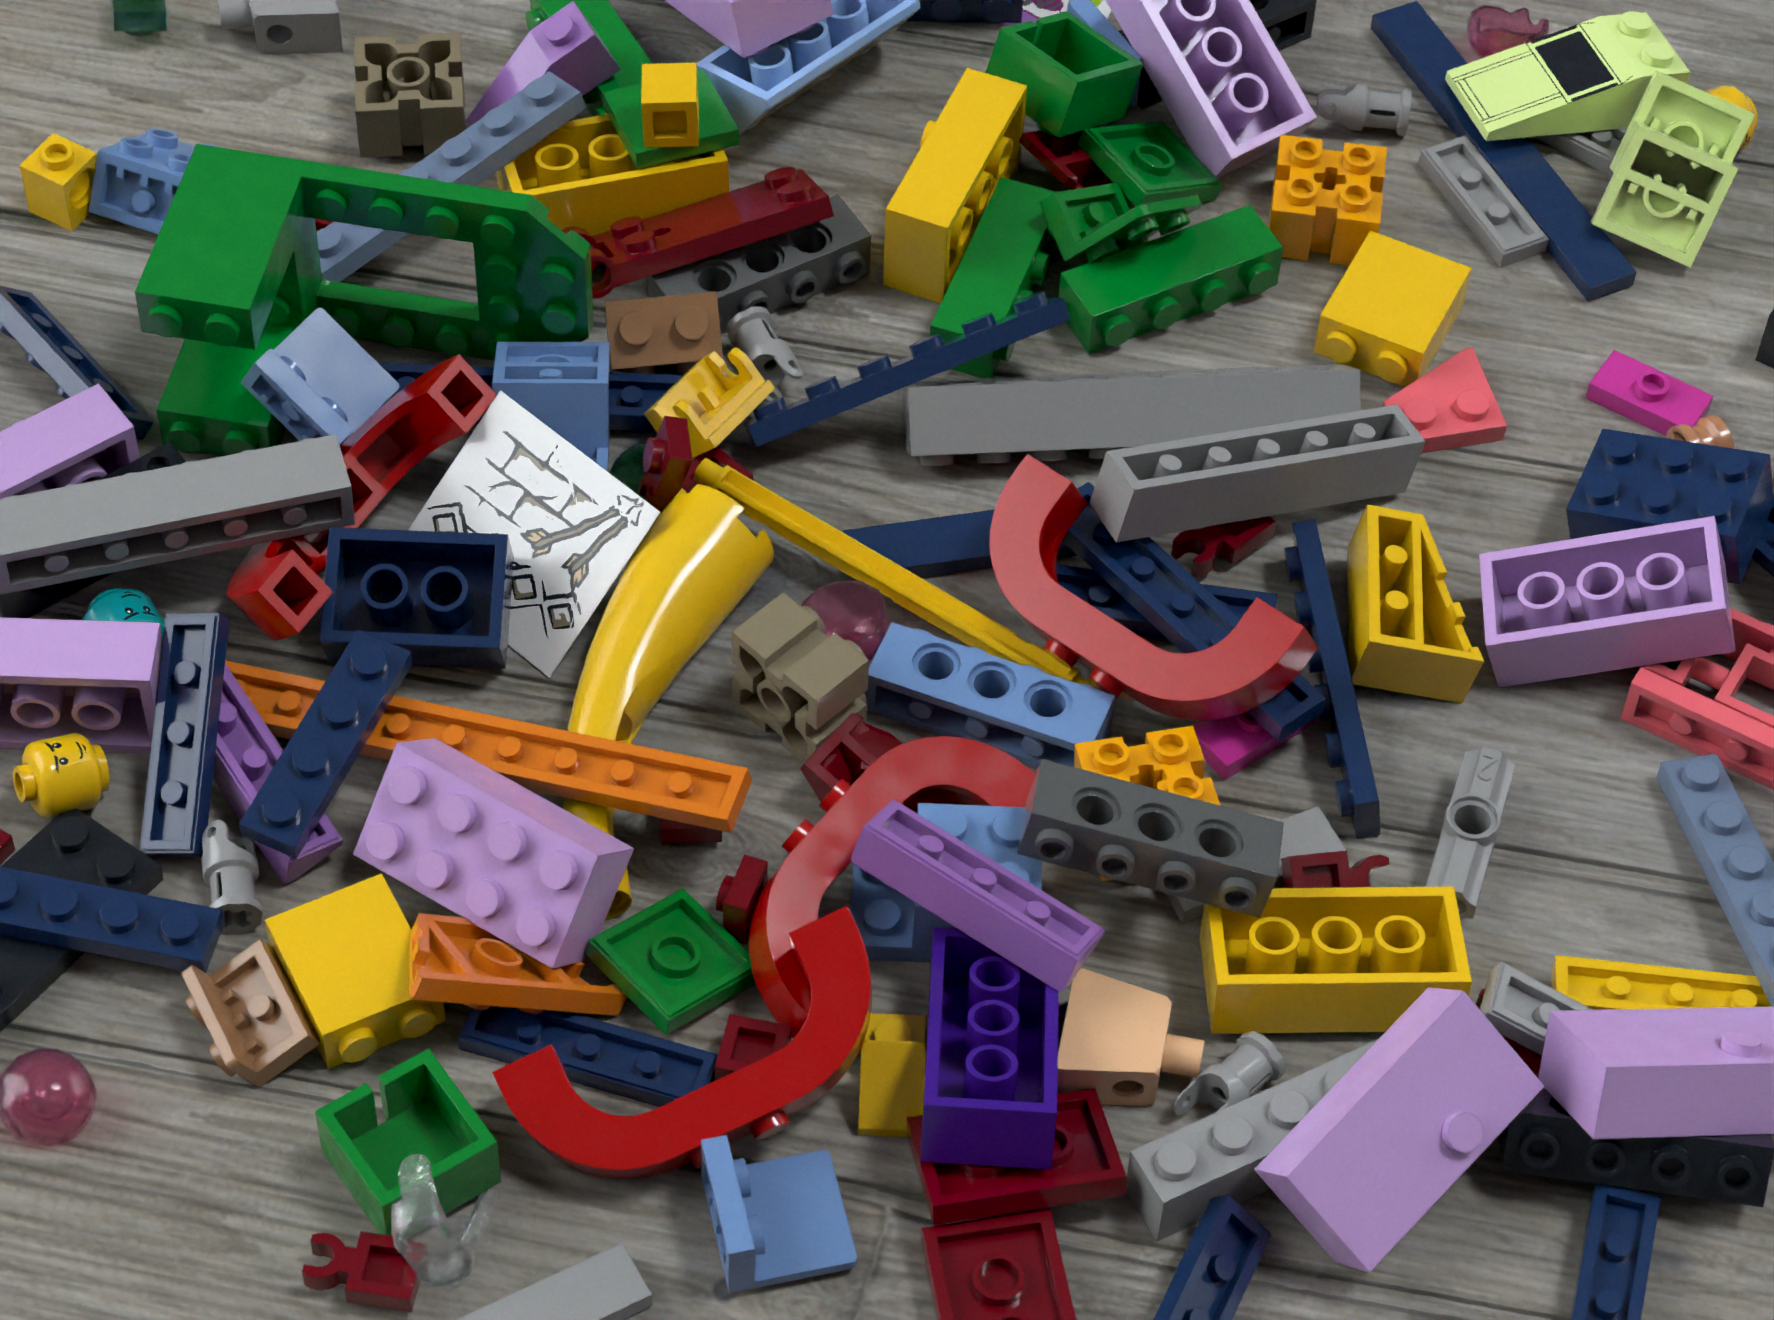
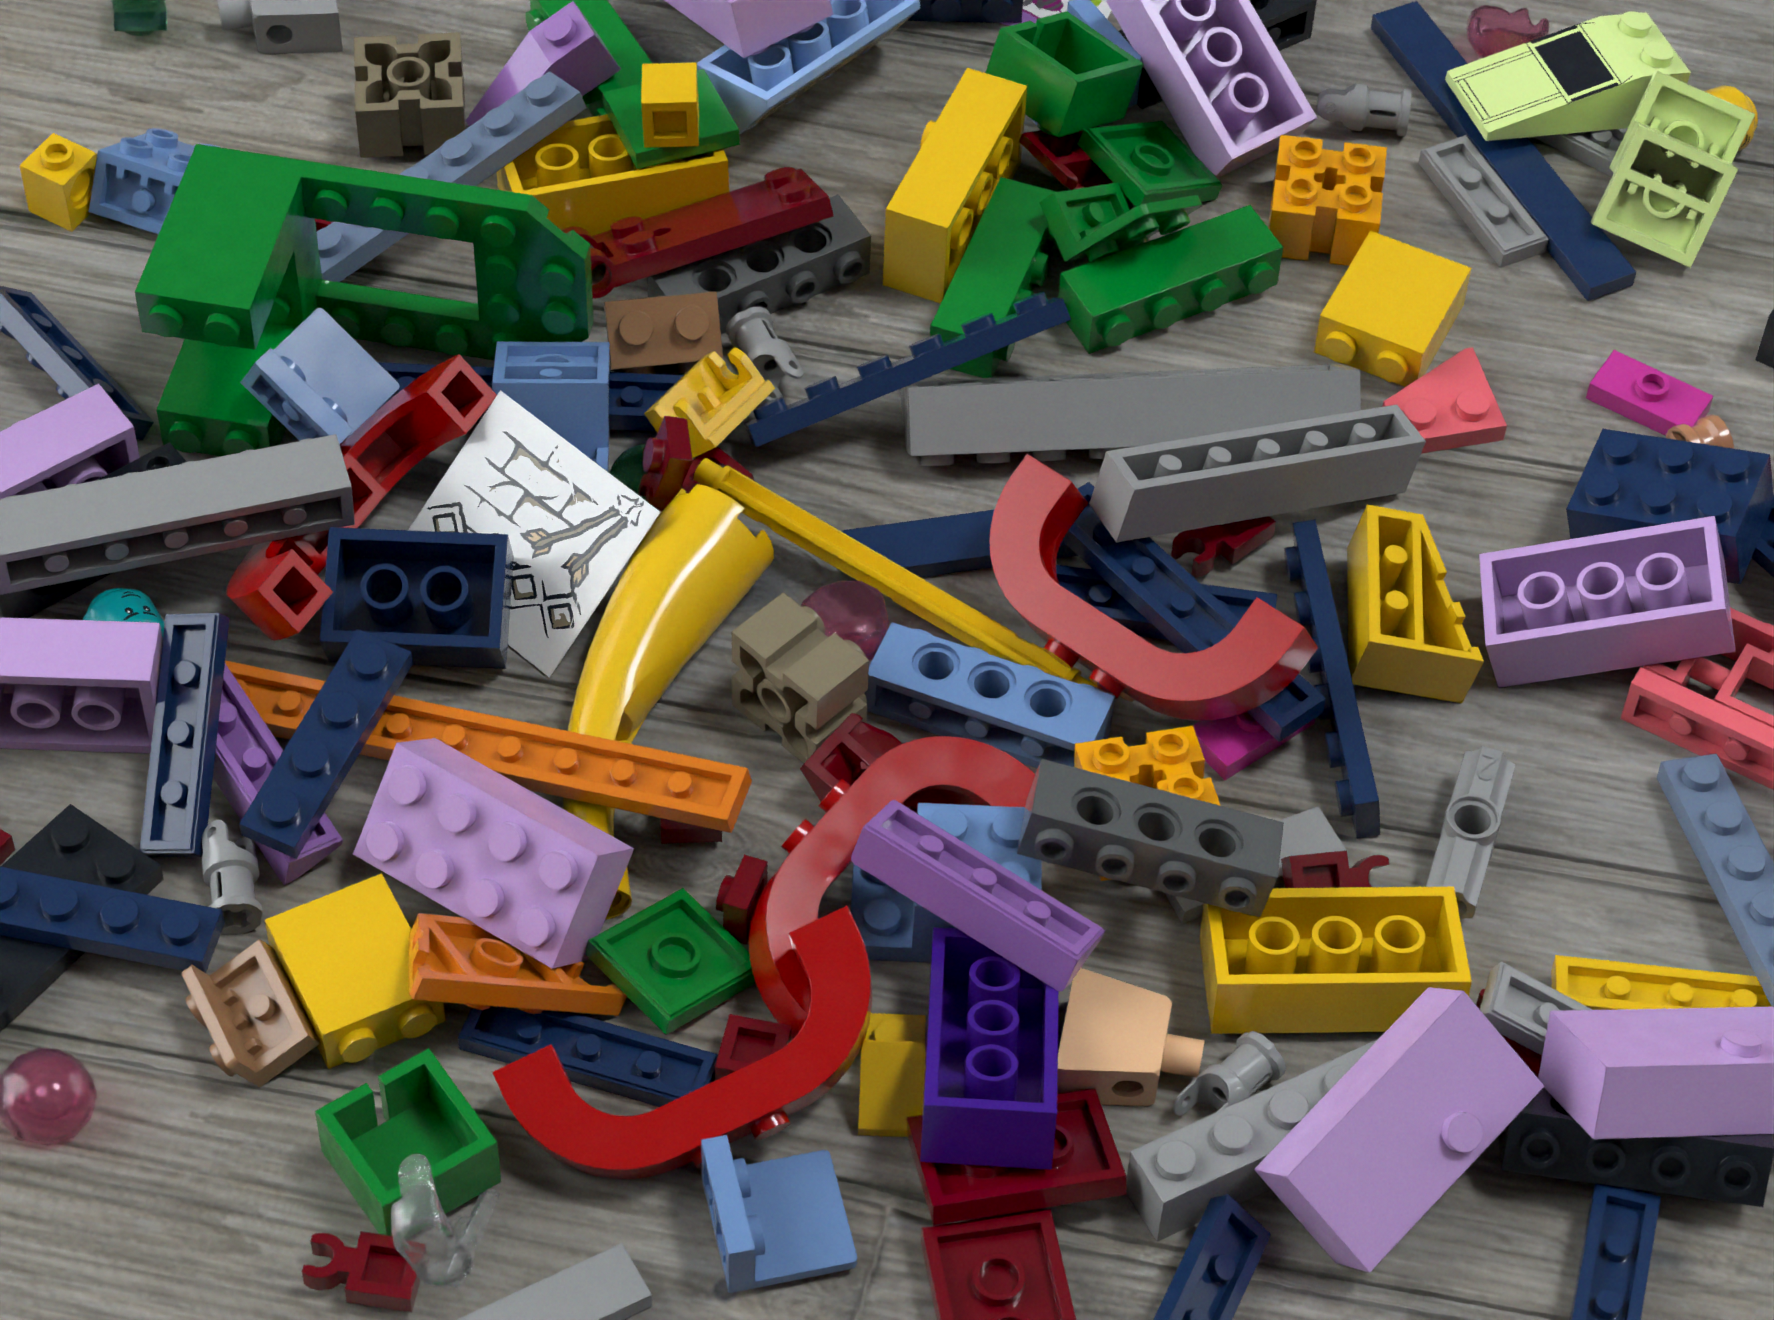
(61, 775): yellow head -> none

